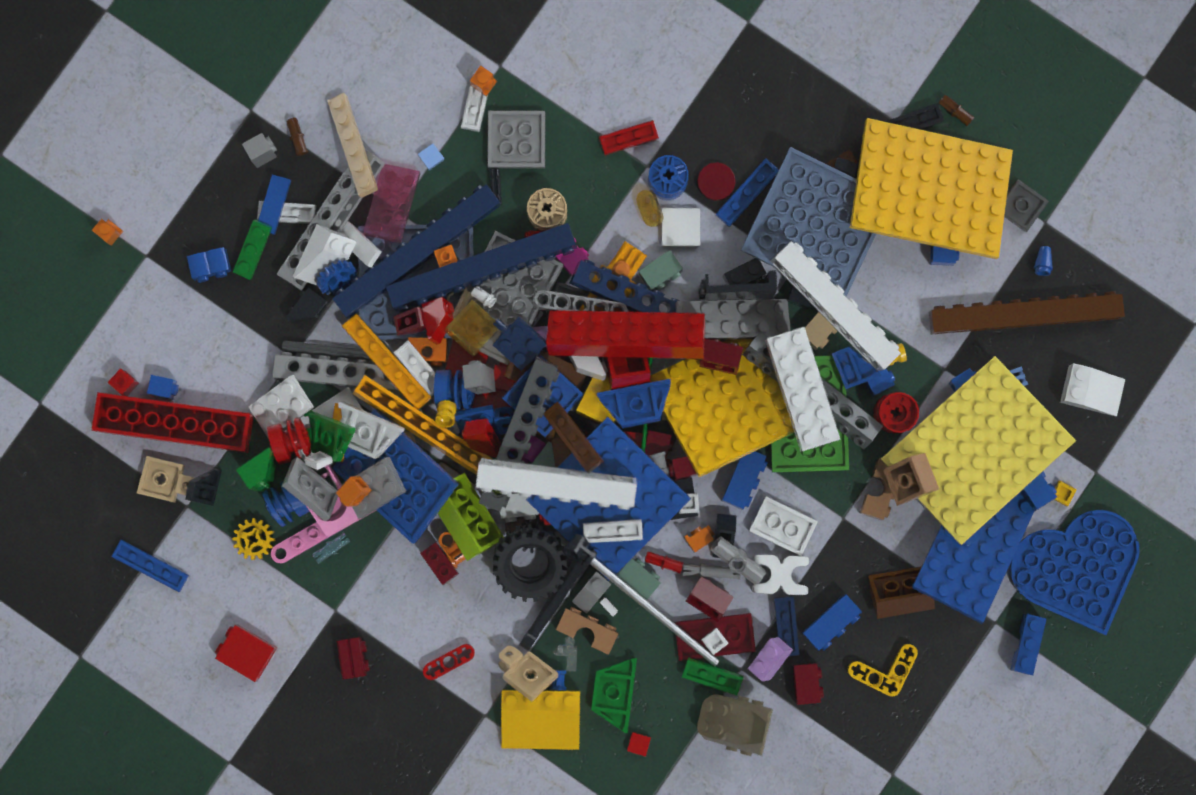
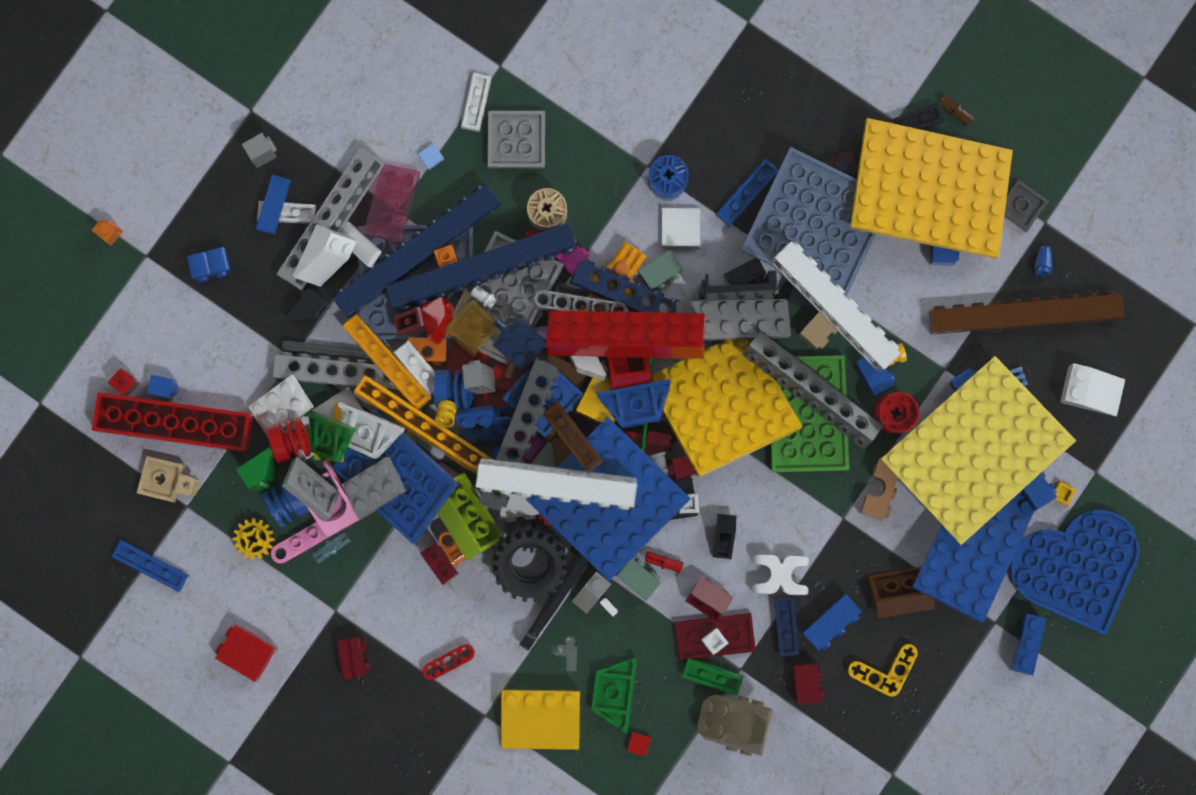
(204, 487): black wing -> none
(252, 249): green plate -> none
(297, 136): reddish brown axle -> none
(318, 460): white tile -> none
(336, 277): blue gear -> none
(352, 145): tan plate -> none
(353, 491): orange brick -> none
(481, 437): red slope -> none
(483, 81): orange brick -> none
(496, 183): black axle -> none
(518, 666): tan plate -> none
(559, 683): blue bush -> none
(577, 549): flat silver piece -> none
(603, 635): medium nougat arch -> none
(613, 531): white tile -> none
(628, 137): red tile -> none
(649, 209): clear yellow plate -> none
(699, 538): orange brick -> none
(709, 571): light grey pin -> none
(716, 181): dark red tile -> none
(721, 356): dark red brick -> none
(729, 553): light grey piece -> none
(744, 480): blue brick -> none
(770, 659): lavender brick -> none
(783, 526): white plate -> none
(802, 389): white brick -> none
(853, 367): blue wing -> none
(911, 479): medium nougat slope -> none

